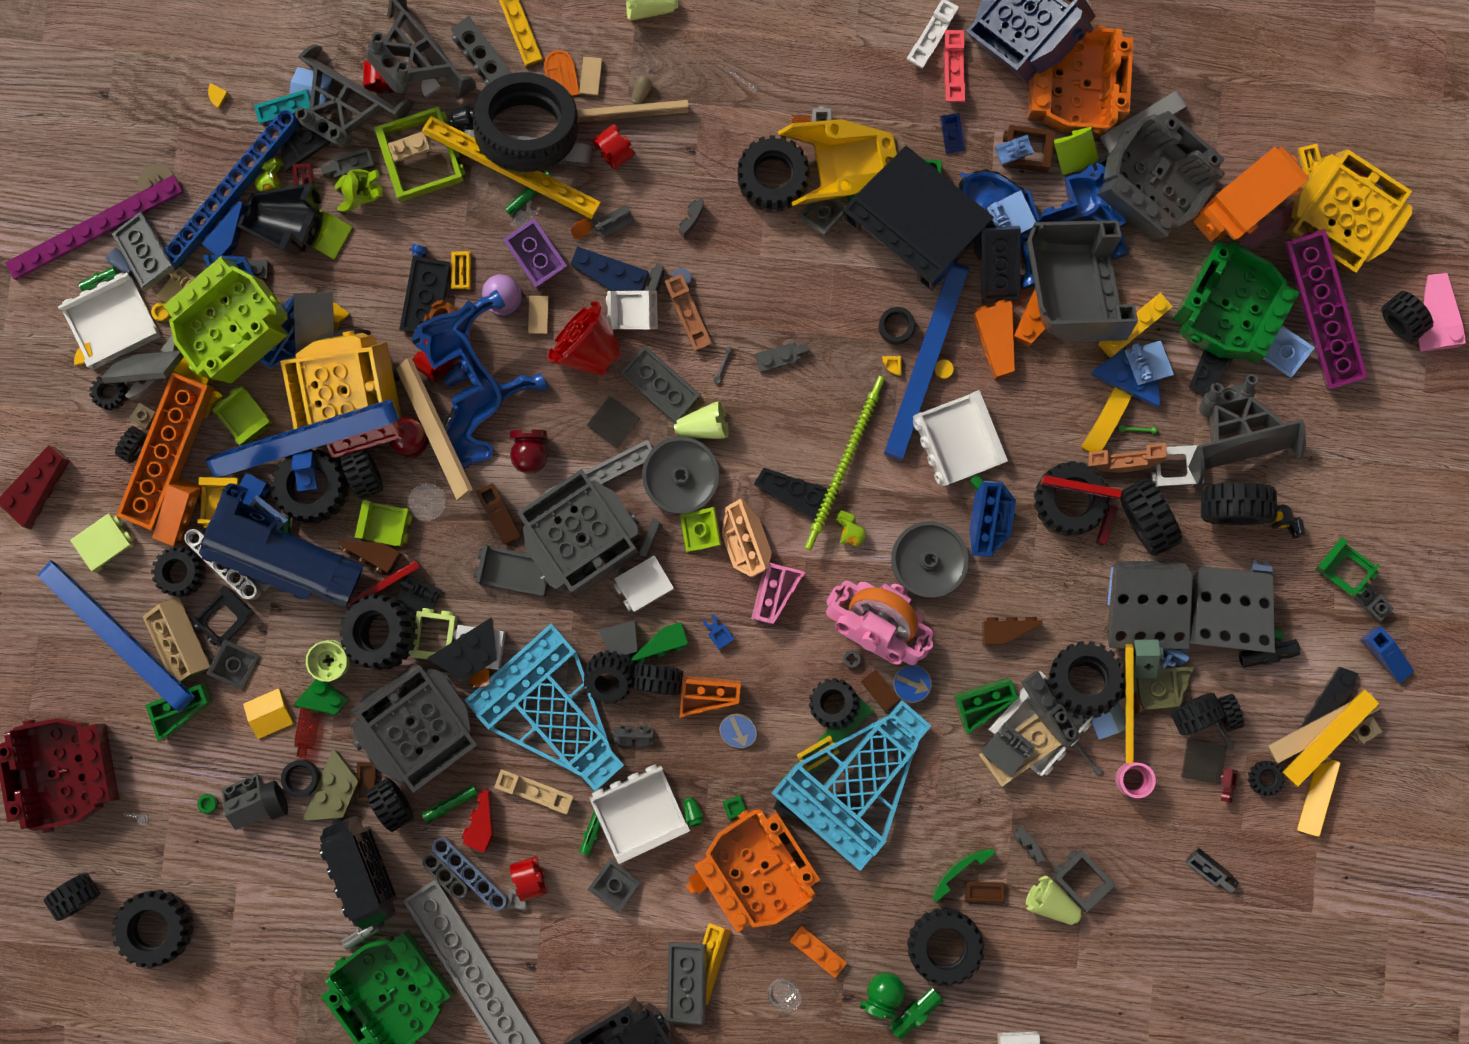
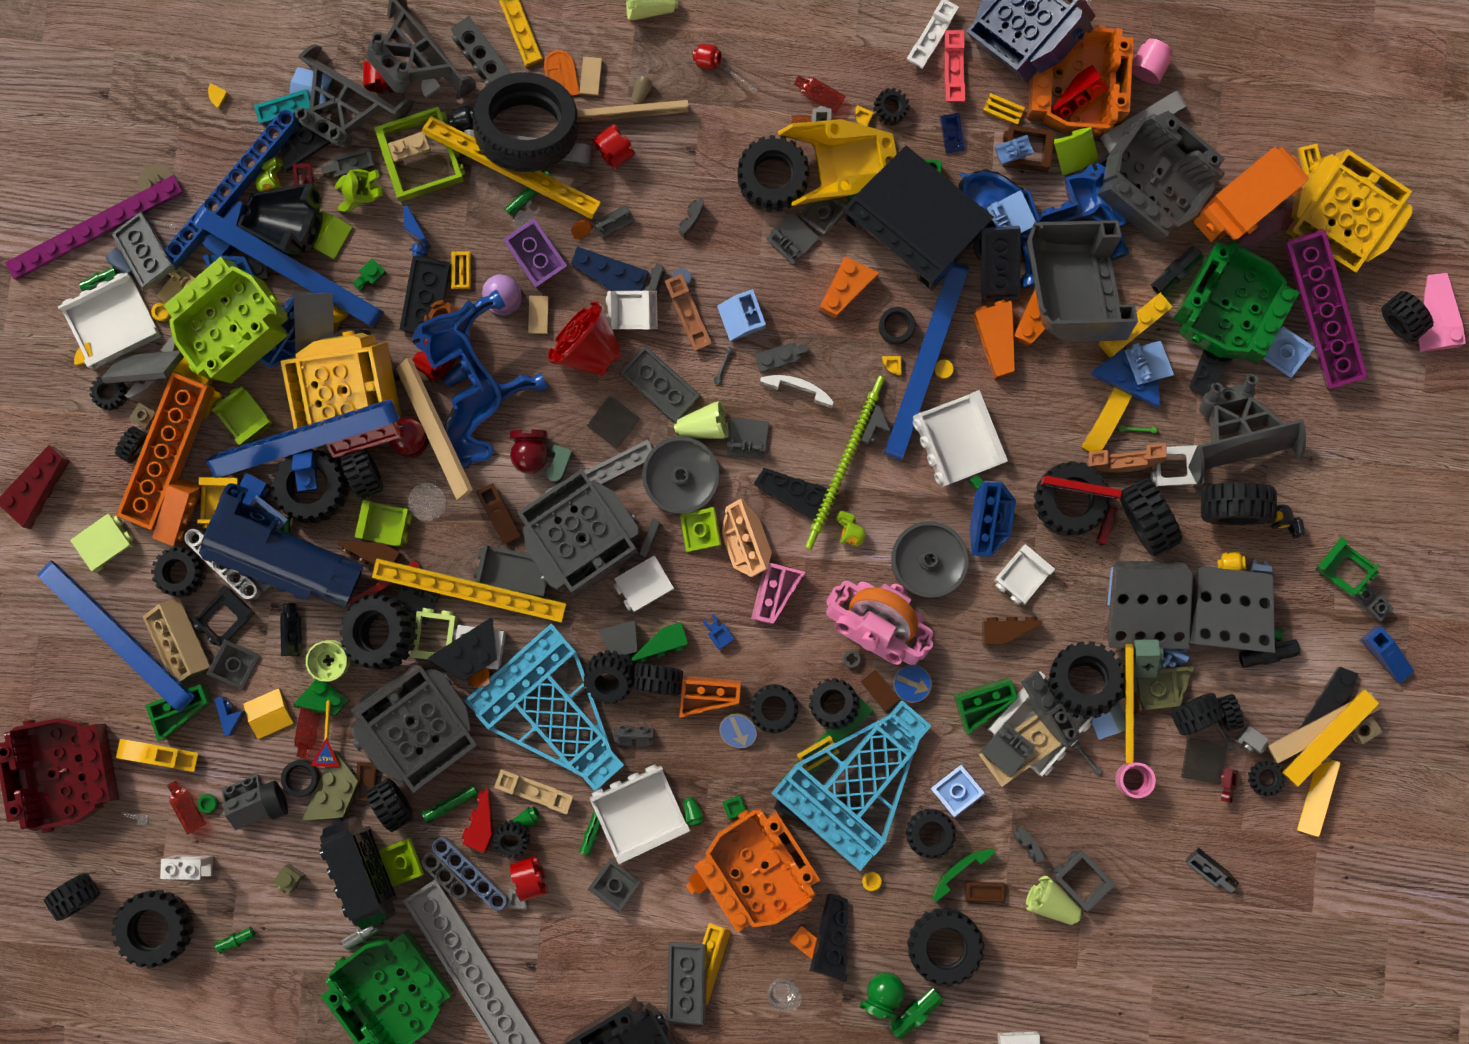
(157, 755): none -> yellow slope
(185, 808): none -> clear red hinge
(186, 867): none -> white window
(228, 720): none -> blue slope
(235, 940): none -> green pin
(287, 266): none -> blue beam
(288, 878): none -> olive brick
(290, 631): none -> black hinge
(325, 756): none -> piece
(370, 272): none -> green plate
(401, 862): none -> lime slope
(413, 228): none -> blue slope
(468, 590): none -> yellow plate
(506, 847): none -> black tyre
(528, 817): none -> green cone
(560, 463): none -> sand green leg
(707, 56): none -> red head
(741, 315): none -> light blue slope
(747, 438): none -> dark grey hinge
(774, 381): none -> white slope
(788, 718): none -> black tyre
(792, 238): none -> dark grey hinge
(820, 93): none -> clear red hinge
(830, 947): none -> black wing
(846, 286): none -> orange wedge
(863, 116): none -> yellow tile
(871, 881): none -> yellow tile
(876, 422): none -> dark grey slope
(883, 113): none -> black tyre
(946, 841): none -> black tyre
(957, 791): none -> light blue slope
(1006, 103): none -> yellow tile
(1023, 575): none -> white panel
(1082, 90): none -> red slope
(1152, 61): none -> bright pink piece
(1177, 270): none -> black piece
(1232, 561): none -> yellow head
(1252, 739): none -> light grey brick

